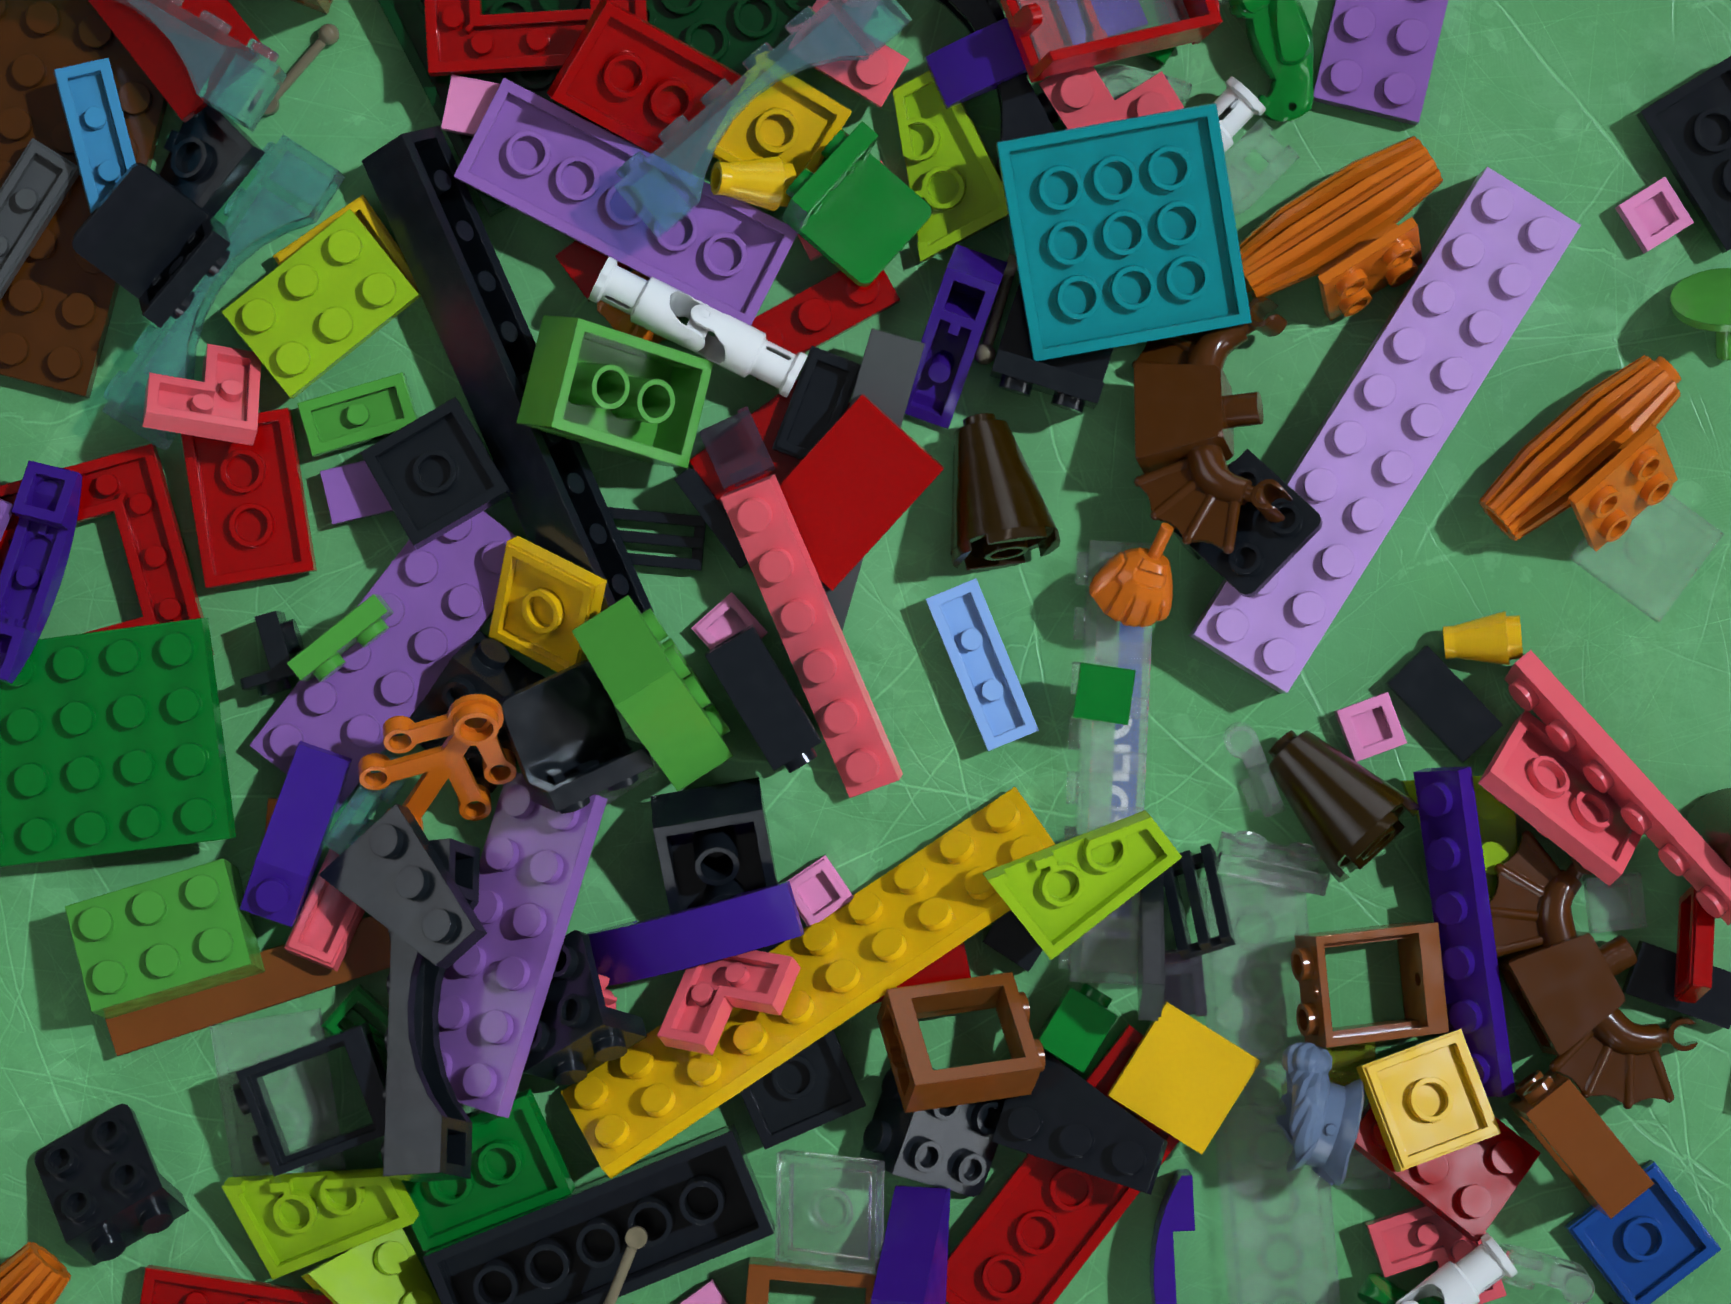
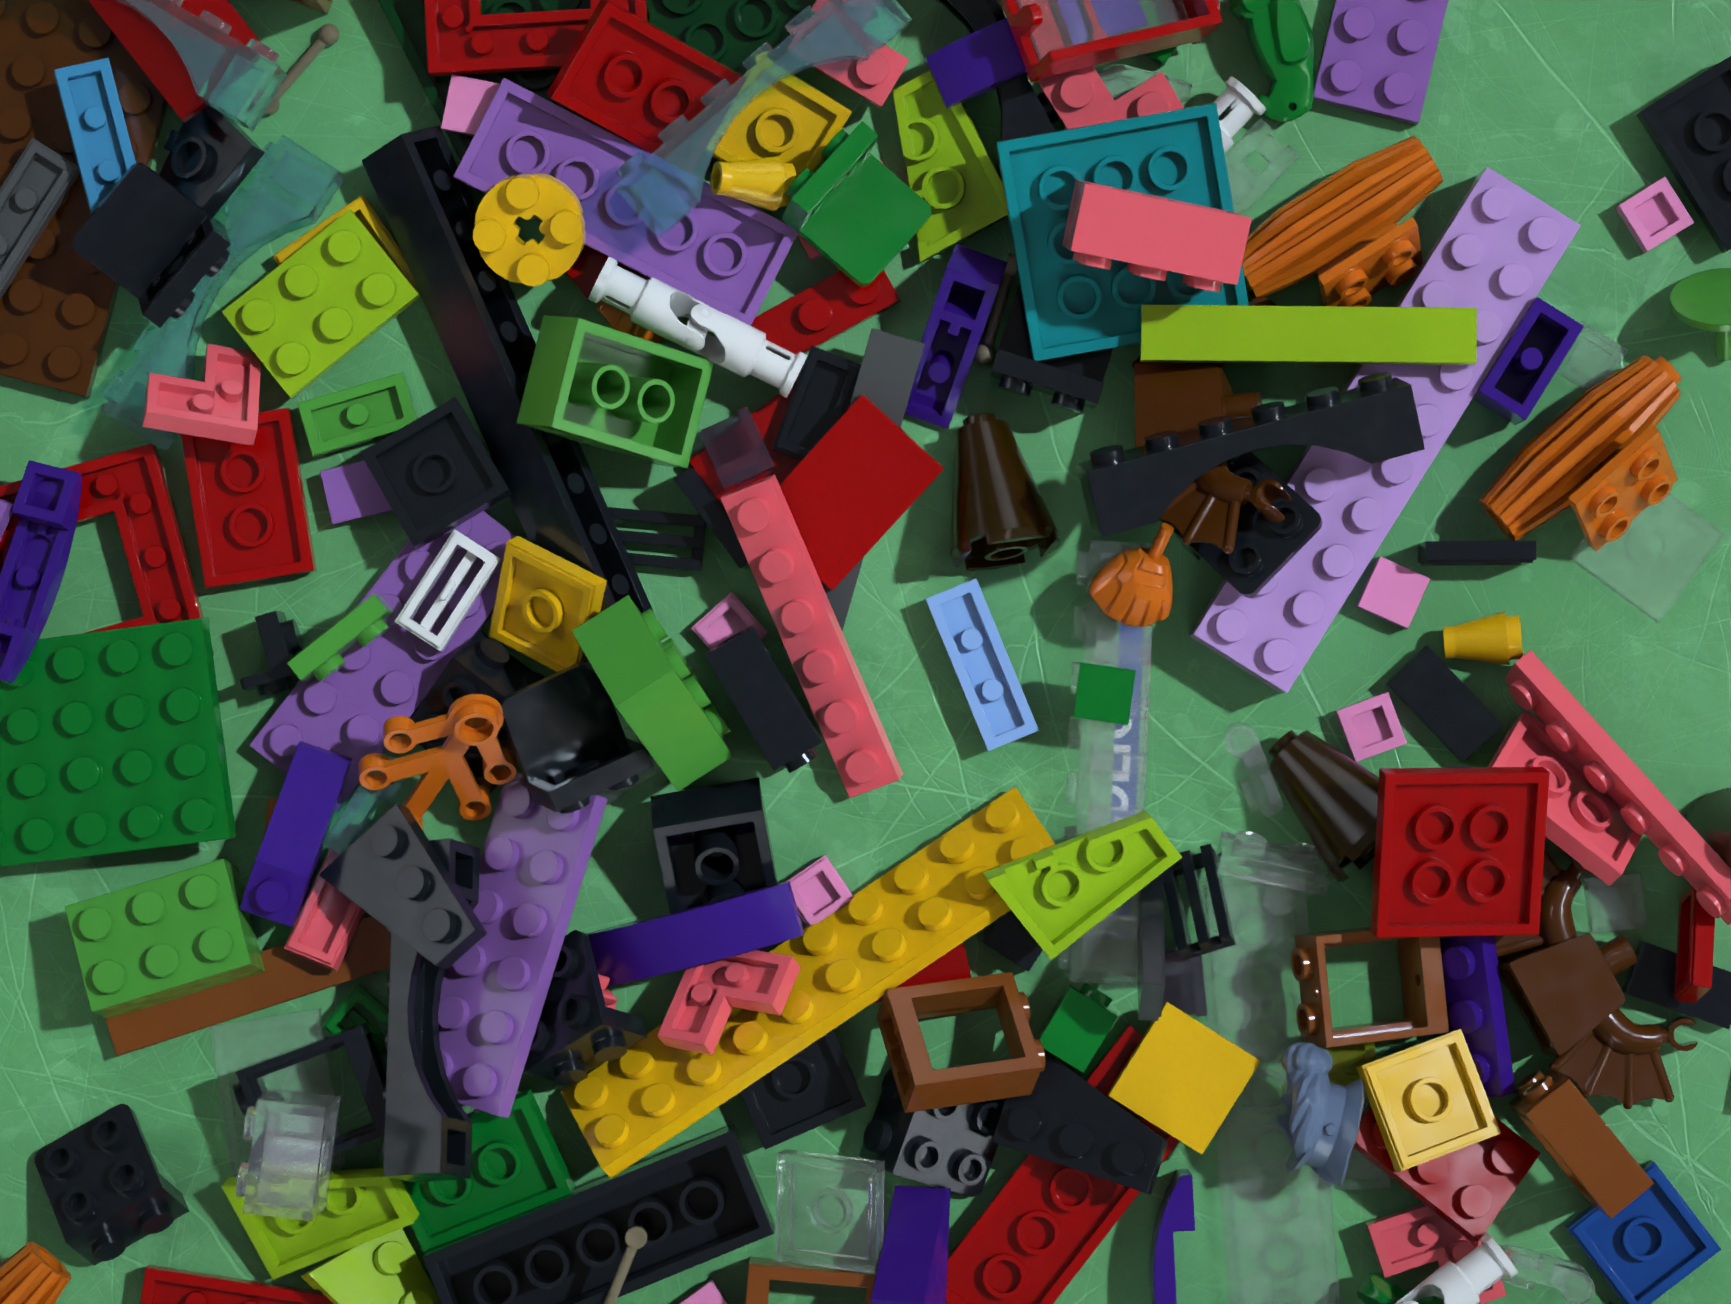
(288, 1154): none -> clear brick
(473, 552): none -> white tile
(498, 233): none -> yellow plate
(1141, 482): none -> black arch
(1155, 235): none -> coral brick
(1308, 334): none -> lime tile
(1392, 592): none -> bright pink tile
(1459, 851): none -> red plate
(1476, 552): none -> black tile
(1528, 362): none -> dark purple brick
(1591, 358): none -> clear tile

